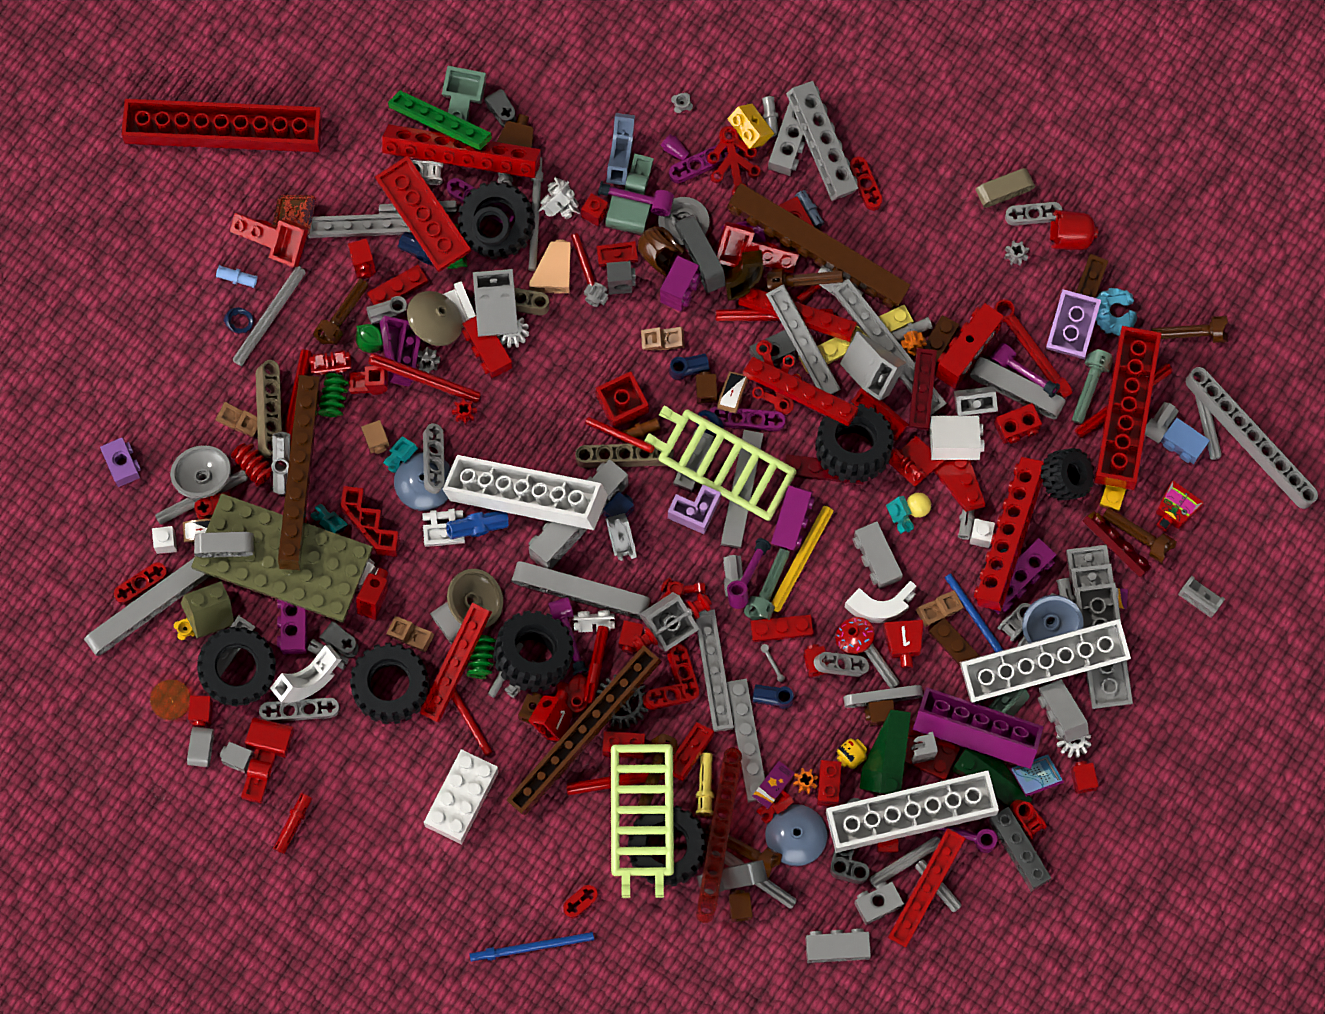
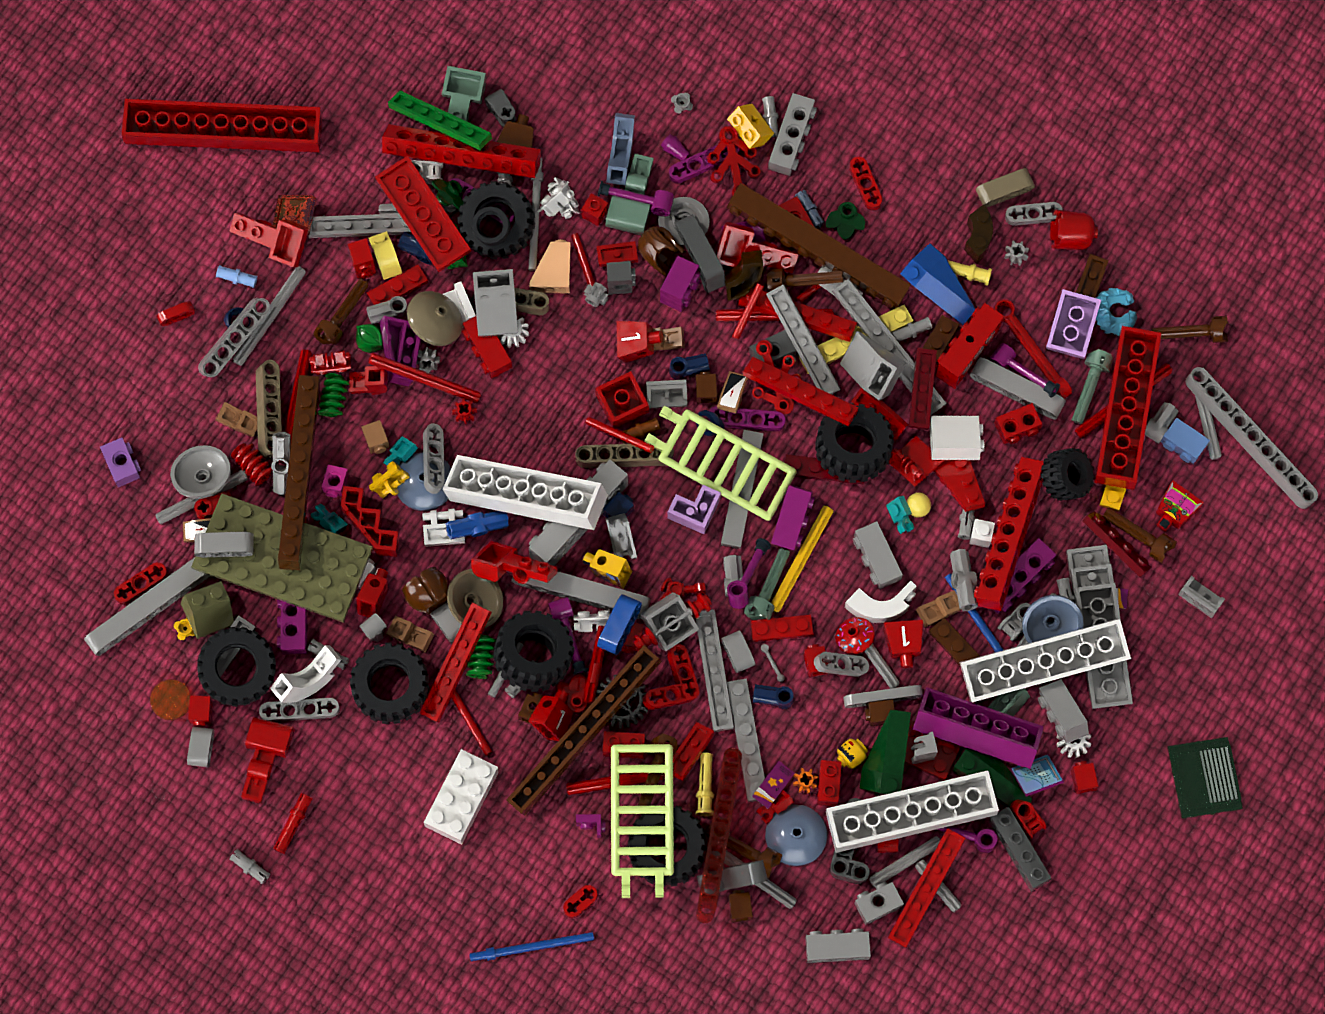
(164, 540): white brick -> none
(175, 313): none -> red beam
(236, 757): light grey brick -> none
(243, 333): none -> light grey beam
(249, 866): none -> light grey pin
(334, 472): none -> dark pink brick
(338, 638): dark grey piece -> none
(373, 628): none -> light grey piece
(385, 255): none -> light yellow brick
(389, 481): none -> yellow hips
(427, 591): none -> reddish brown piece
(448, 192): none -> dark green plate
(497, 559): none -> red plate
(587, 821): none -> magenta bracket
(609, 567): none -> yellow torso
(619, 624): none -> blue beam
(636, 340): none -> red torso
(666, 393): none -> light grey hinge
(694, 462): light grey plate -> none
(738, 651): none -> light grey beam
(748, 310): none -> red bar
(821, 151): light grey brick -> none
(845, 223): none -> dark green plate
(913, 341): orange gear -> none
(935, 279): none -> blue wedge
(963, 579): none -> light grey piece
(971, 272): none -> light yellow pin
(975, 401): light grey brick -> none
(981, 232): none -> dark brown brick
(1205, 777): none -> clear green piece

